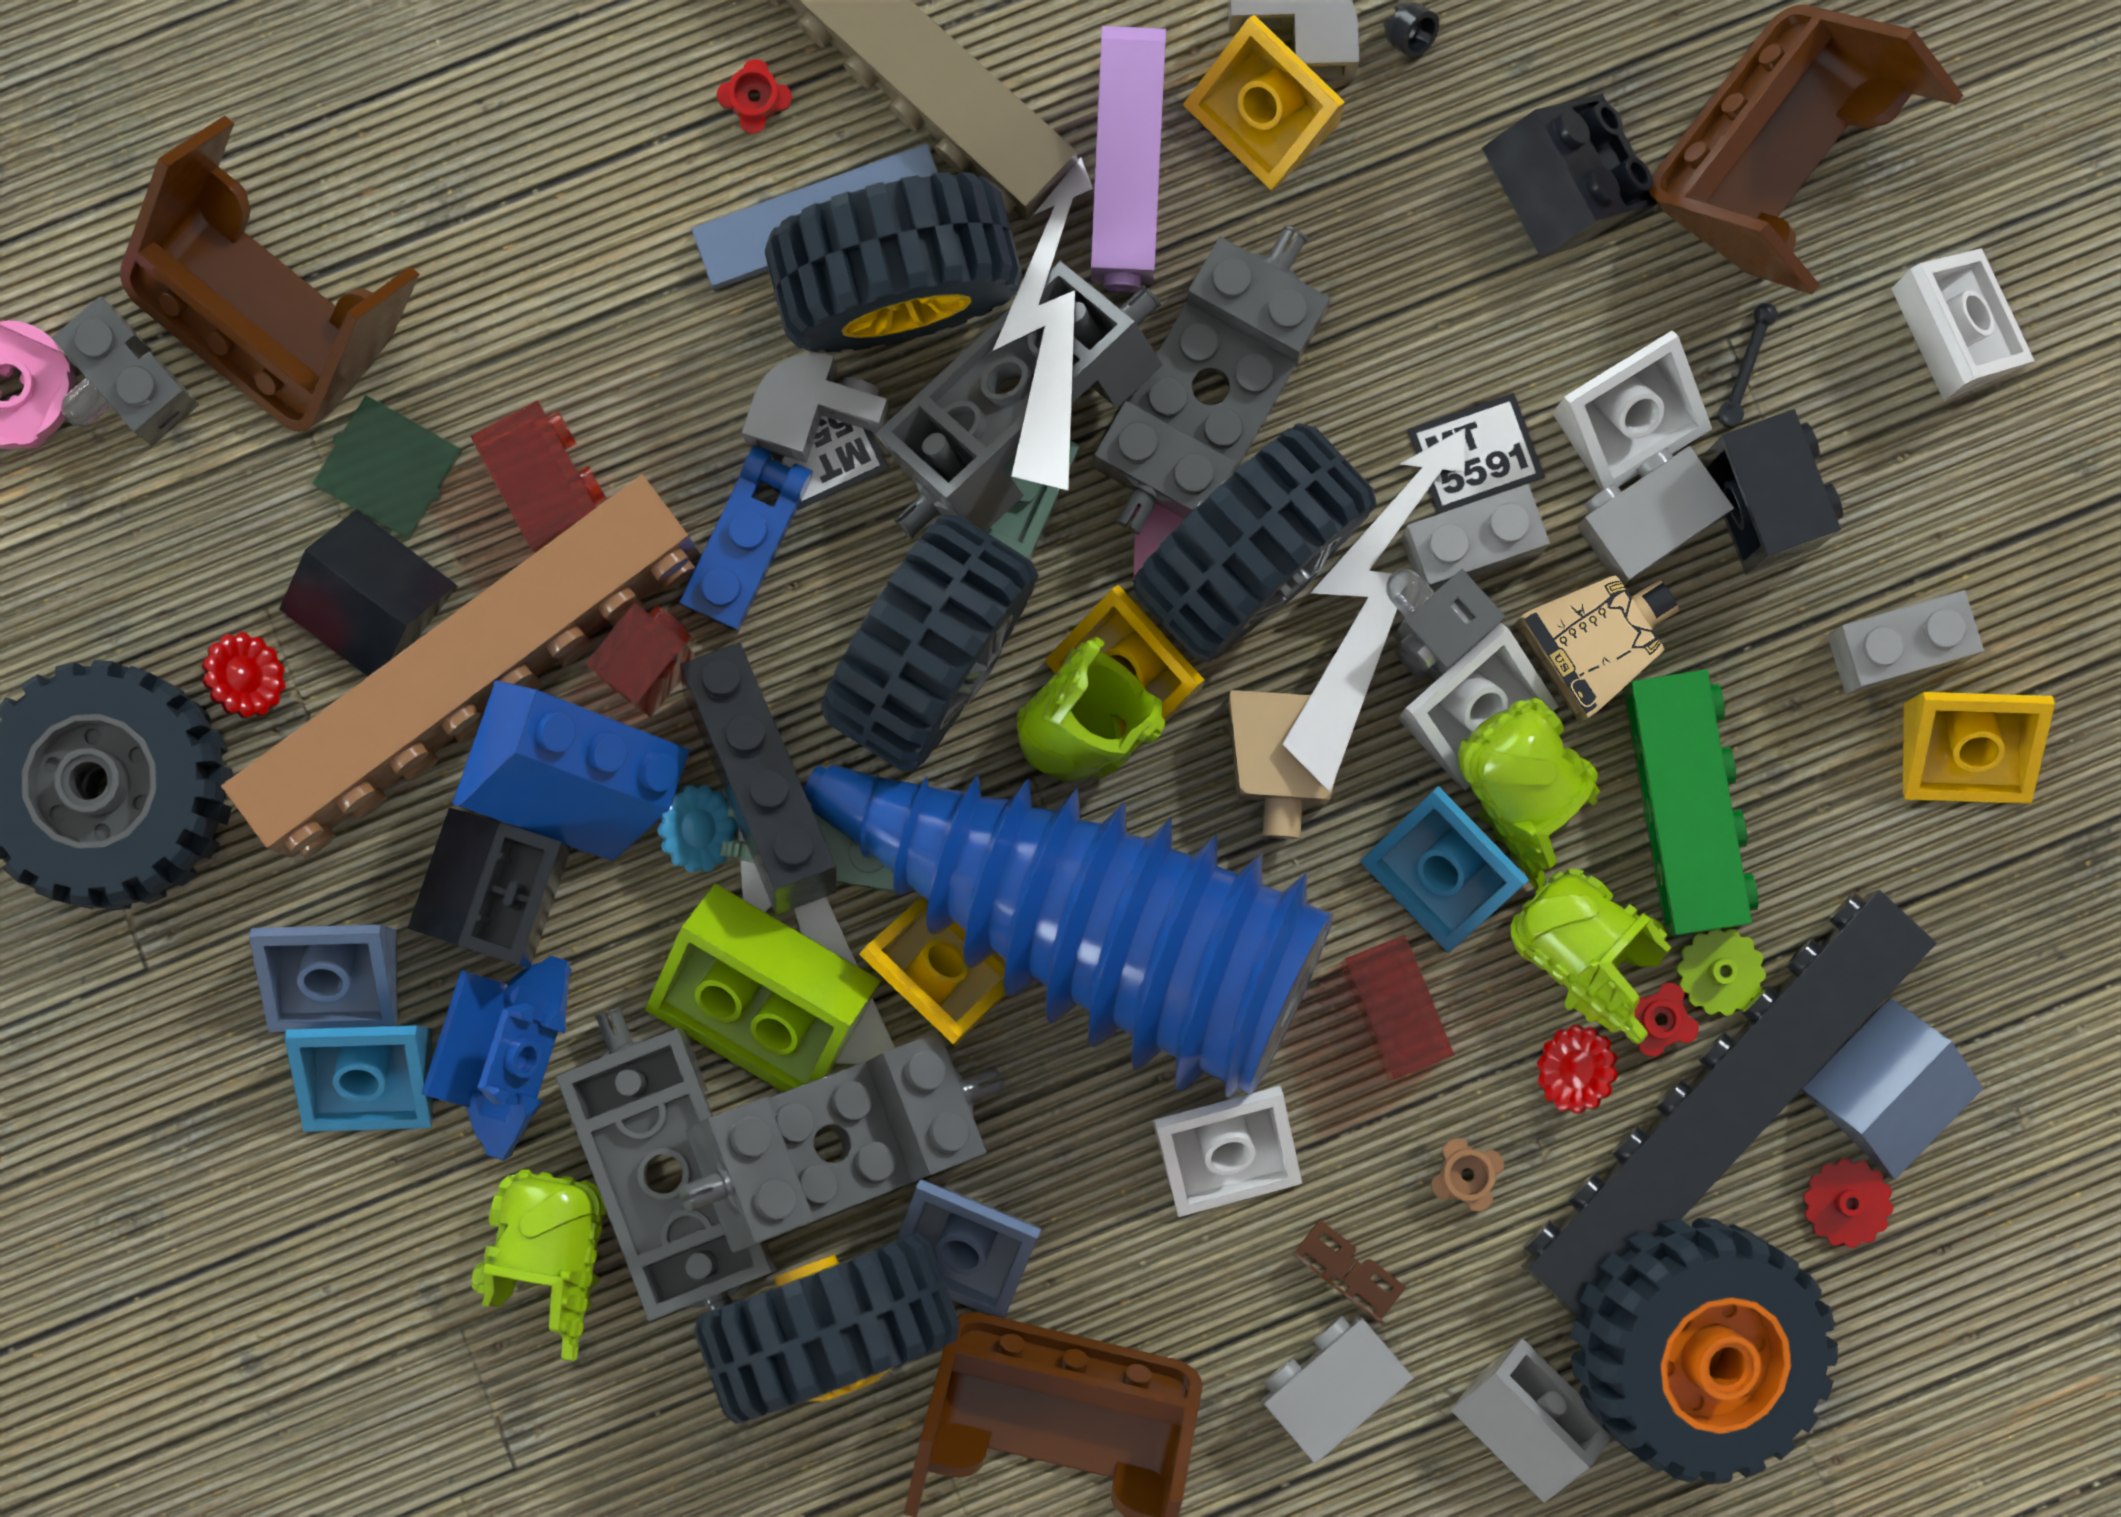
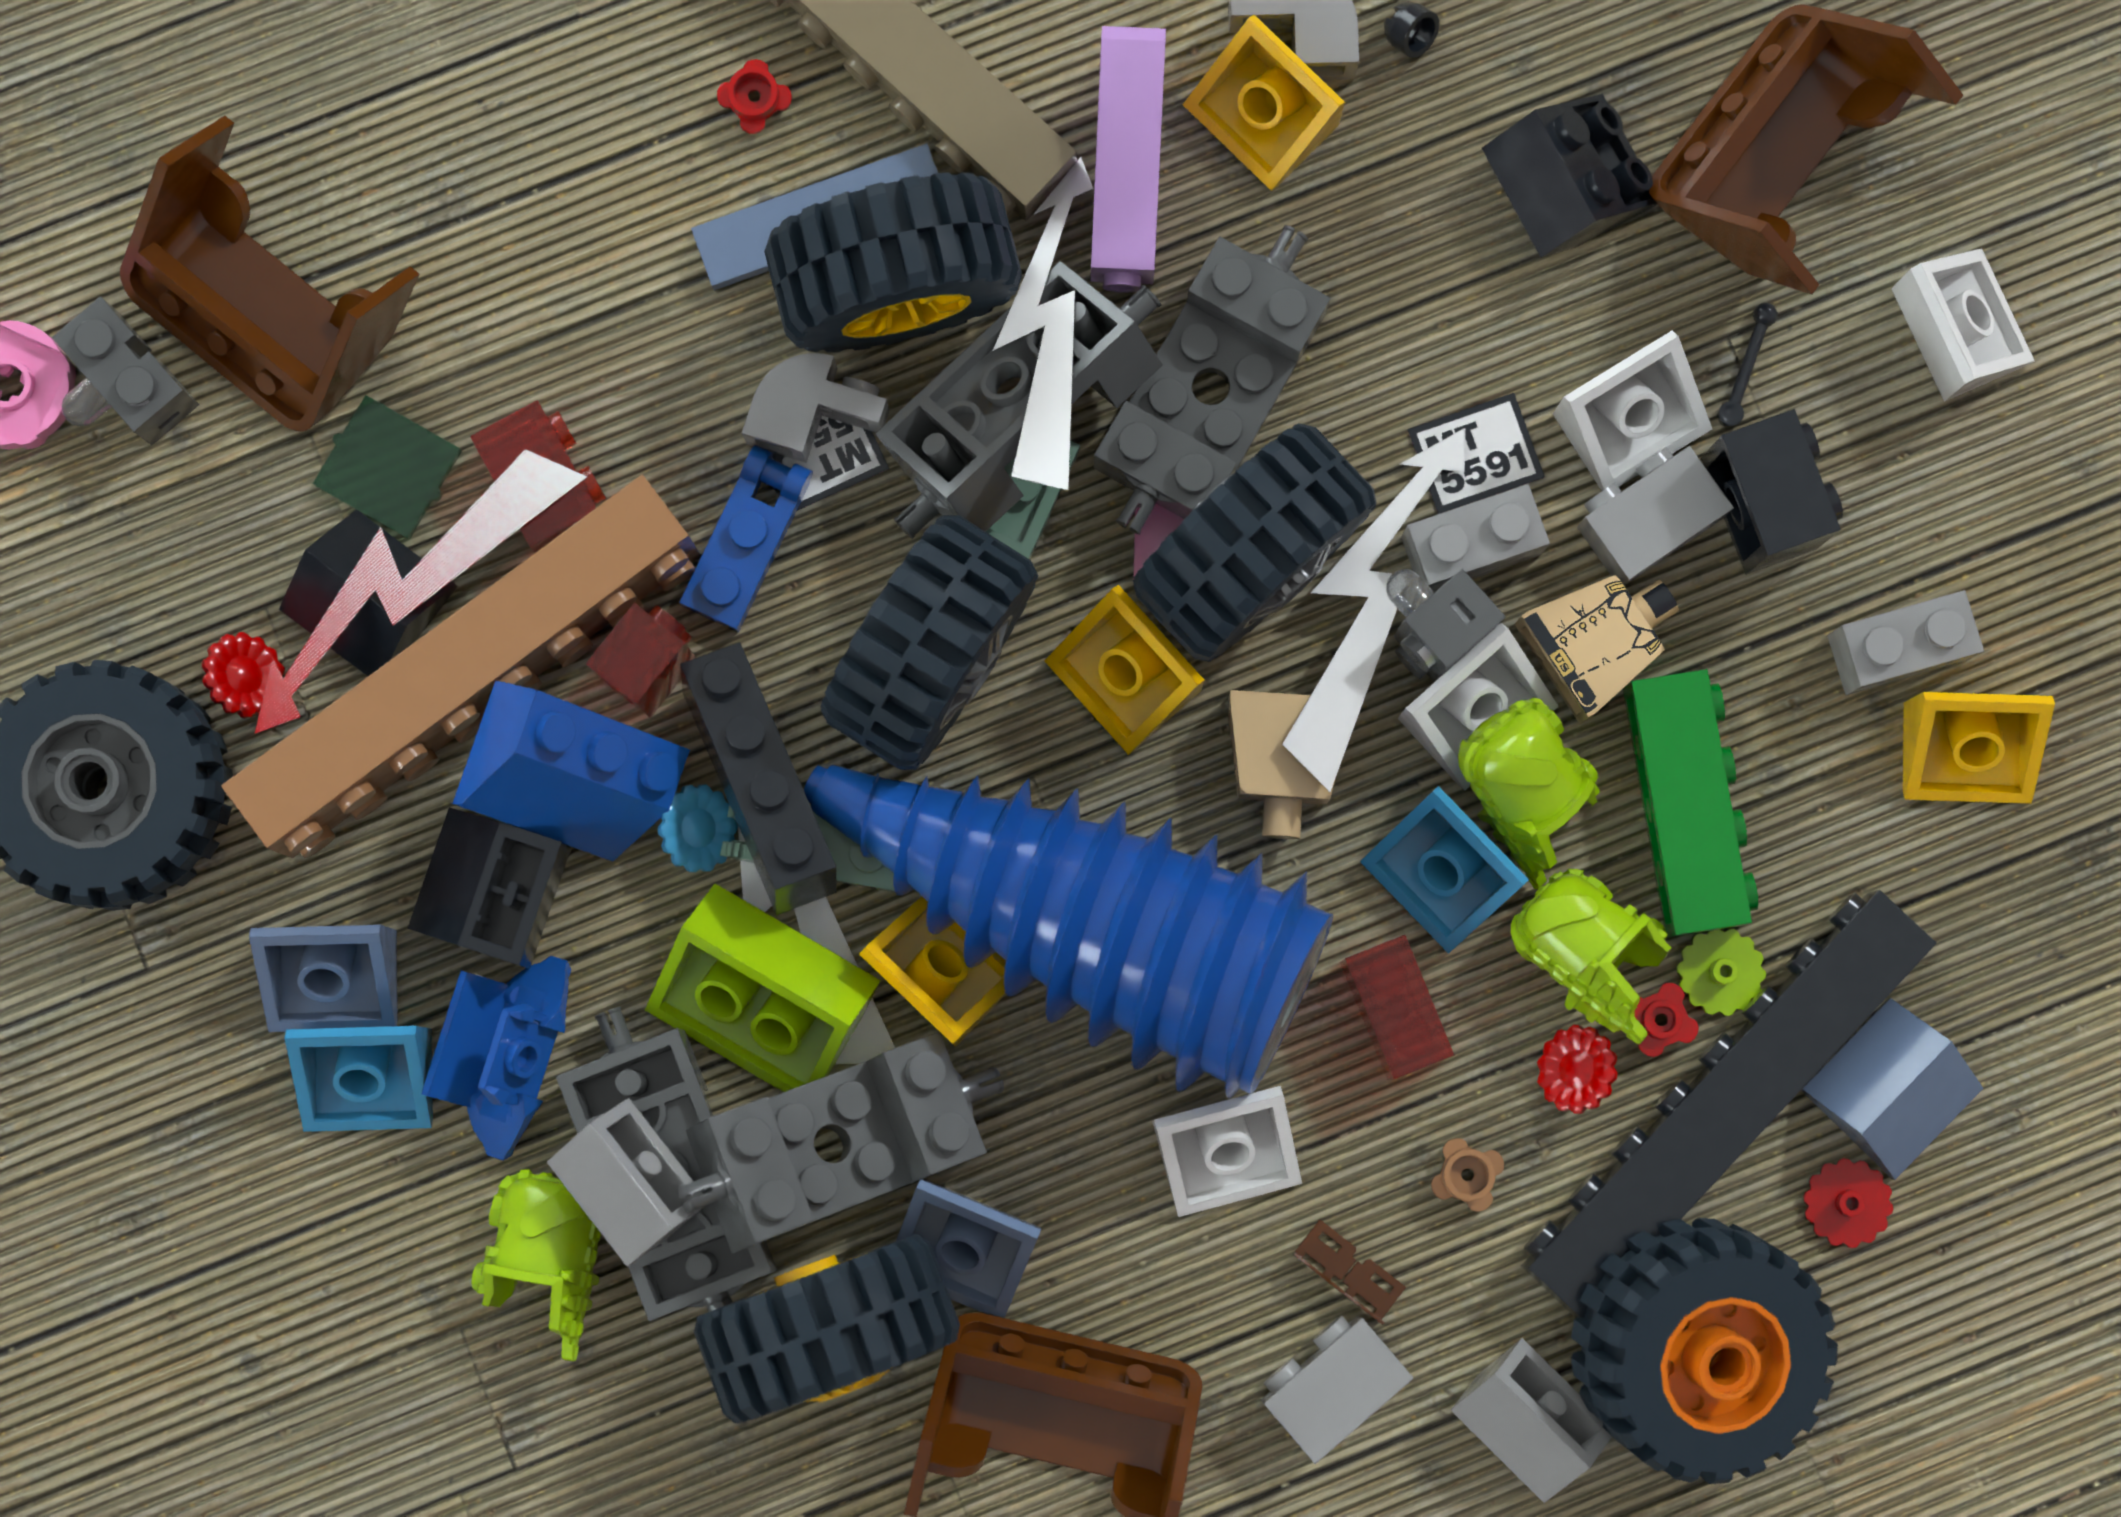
(504, 508): none -> sticker
(625, 1181): none -> light grey brick
(1073, 720): lime helmet -> none

